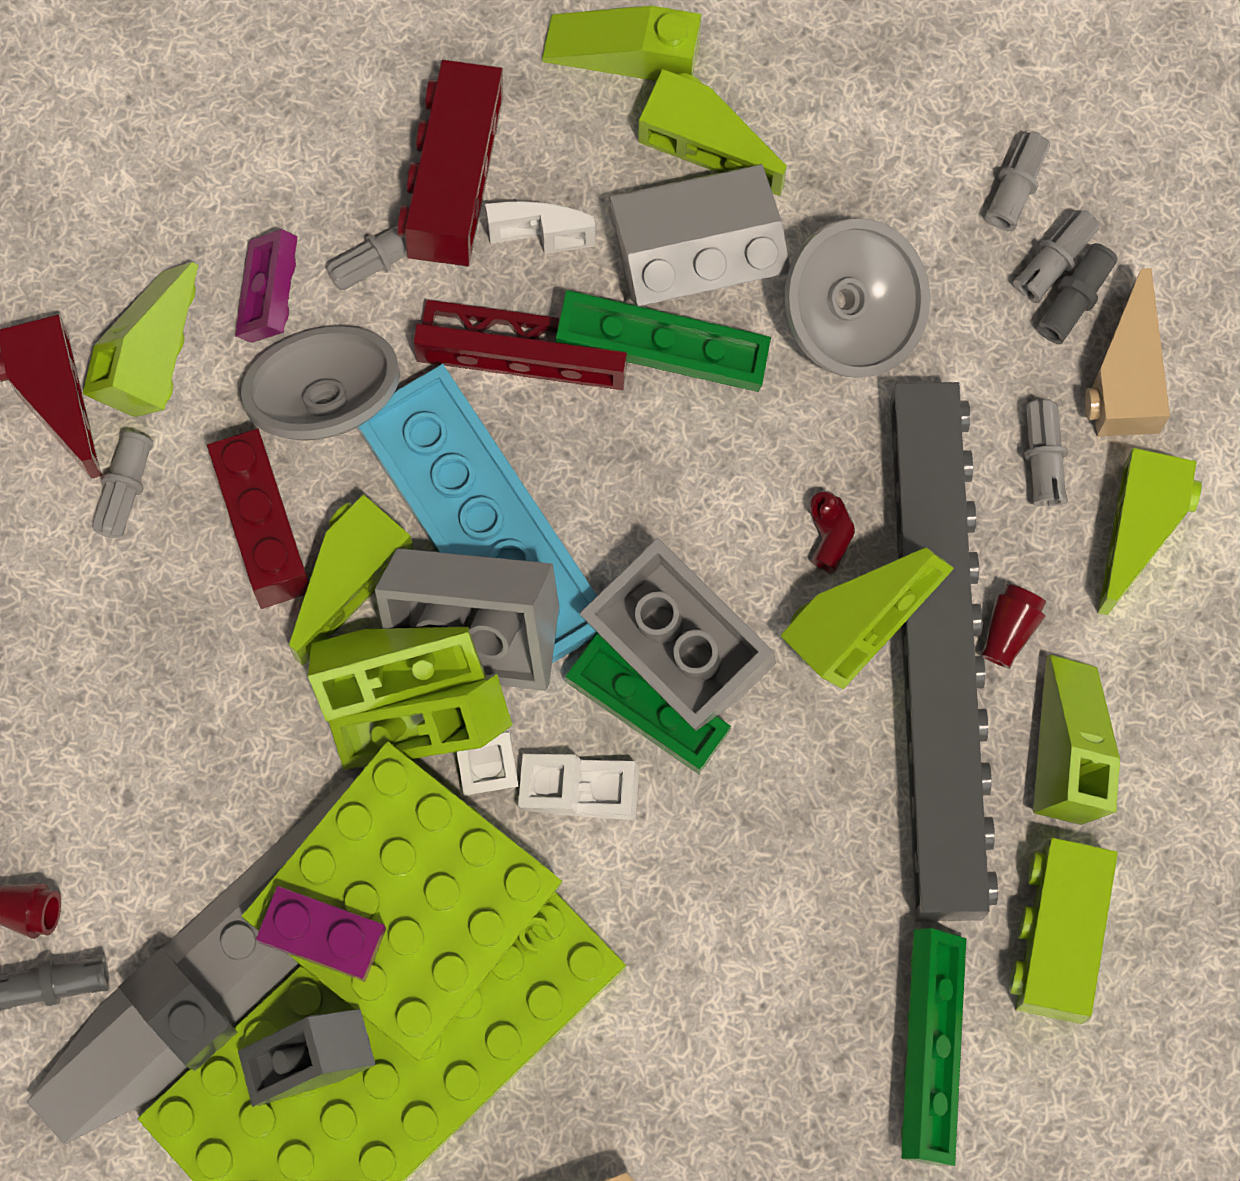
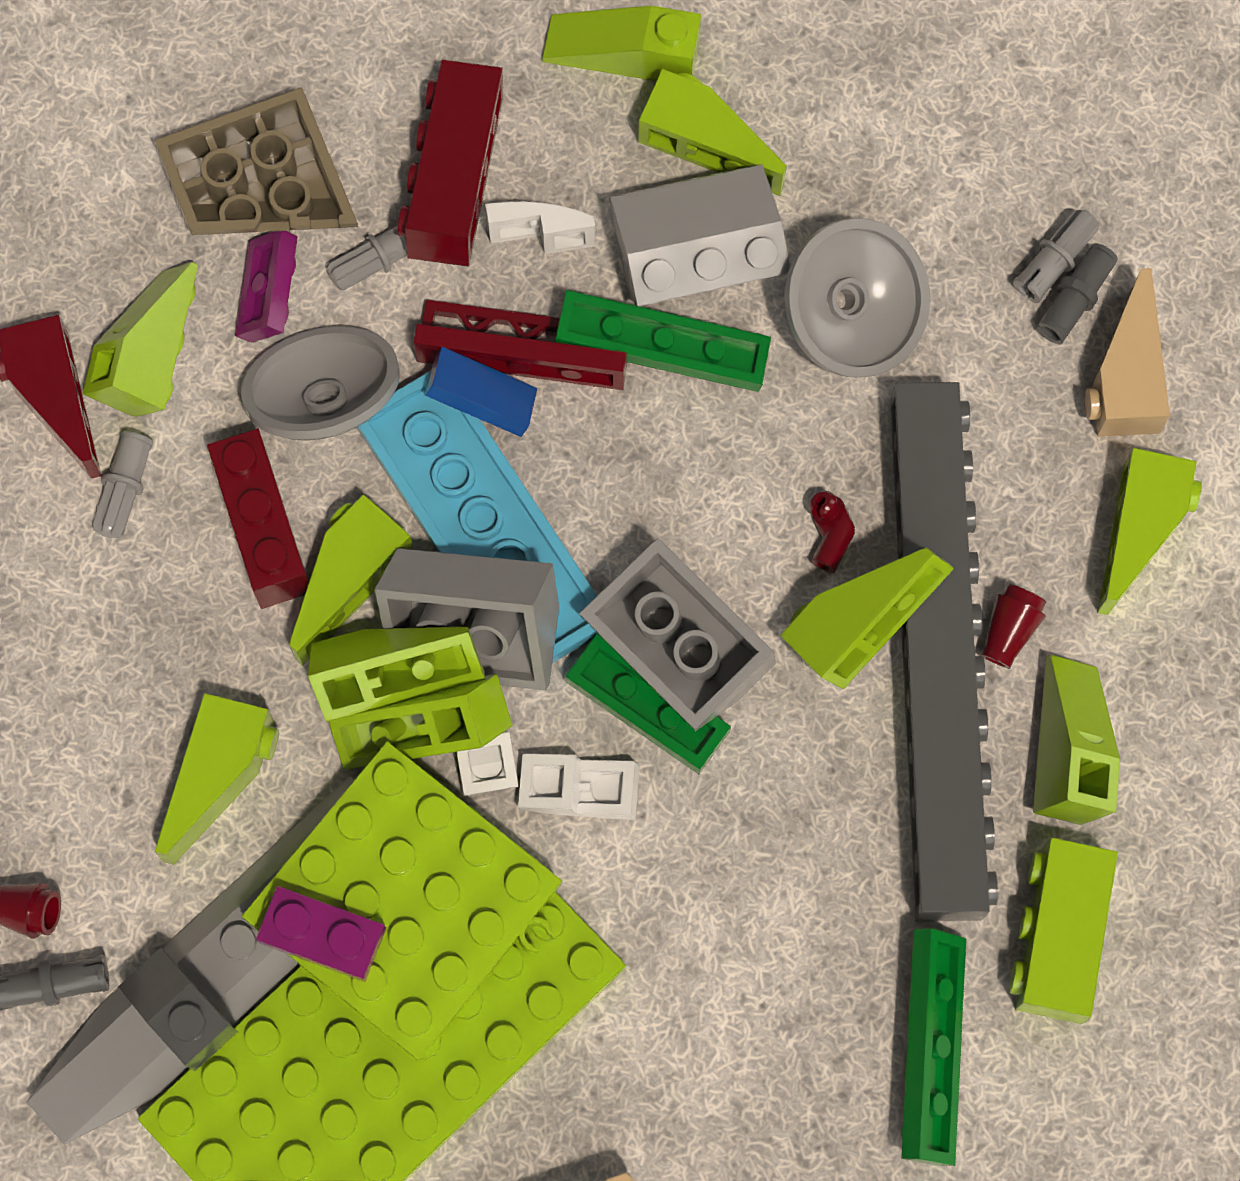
(217, 766): none -> lime slope
(256, 171): none -> dark tan wedge
(306, 1056): dark grey slope -> none
(481, 391): none -> blue tile
(1018, 181): light grey axle -> none
(1046, 453): light grey axle -> none

